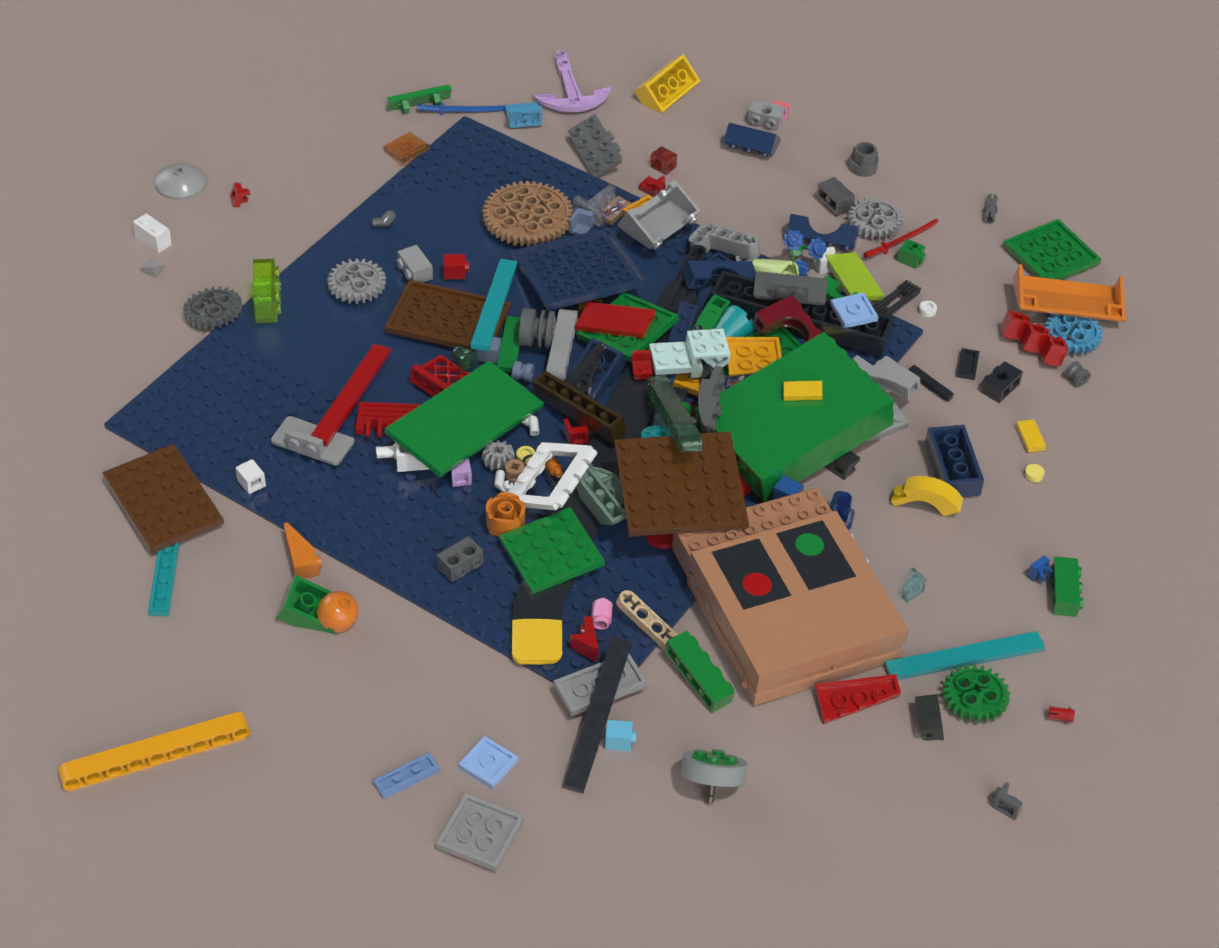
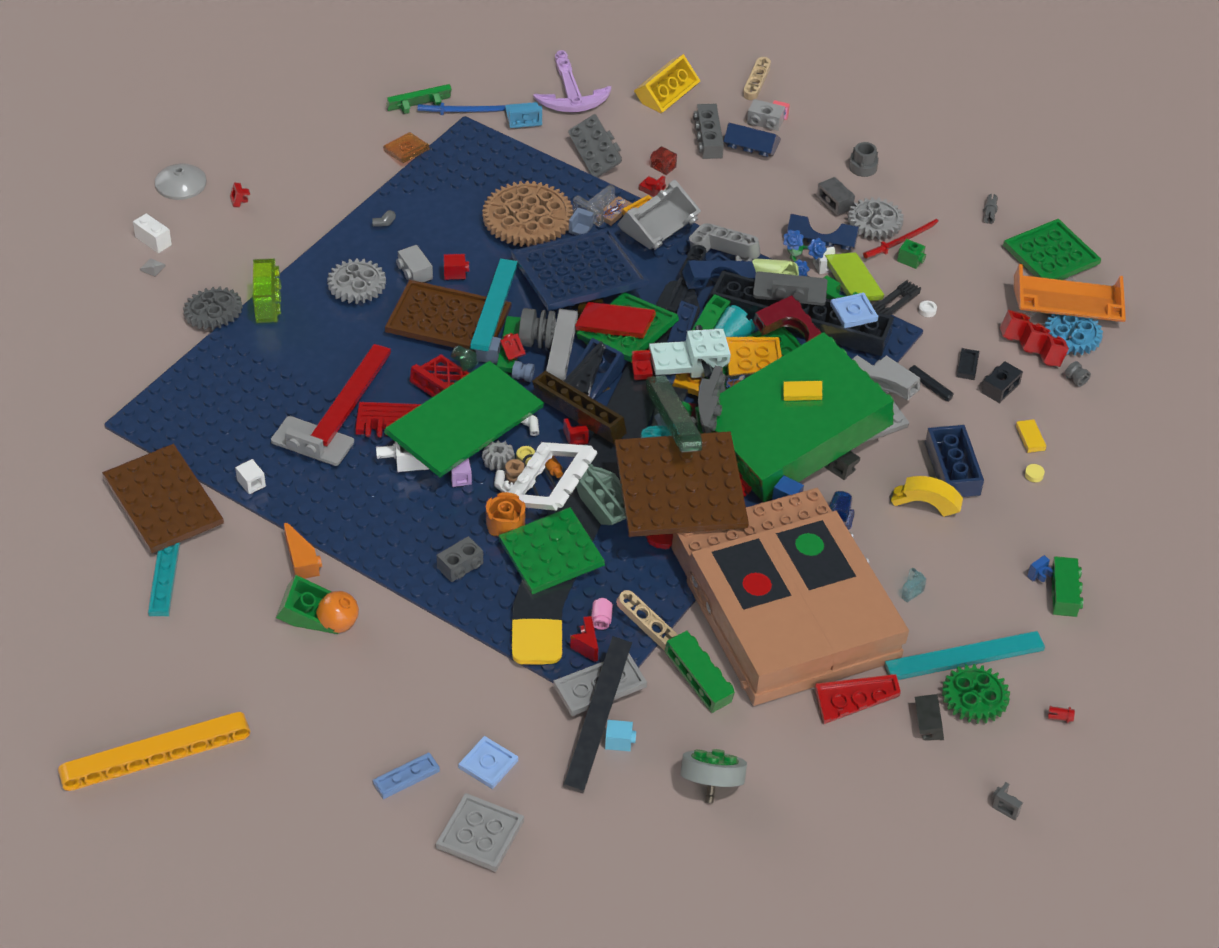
(512, 346): none -> red bracket
(709, 131): none -> dark grey brick
(758, 78): none -> tan beam

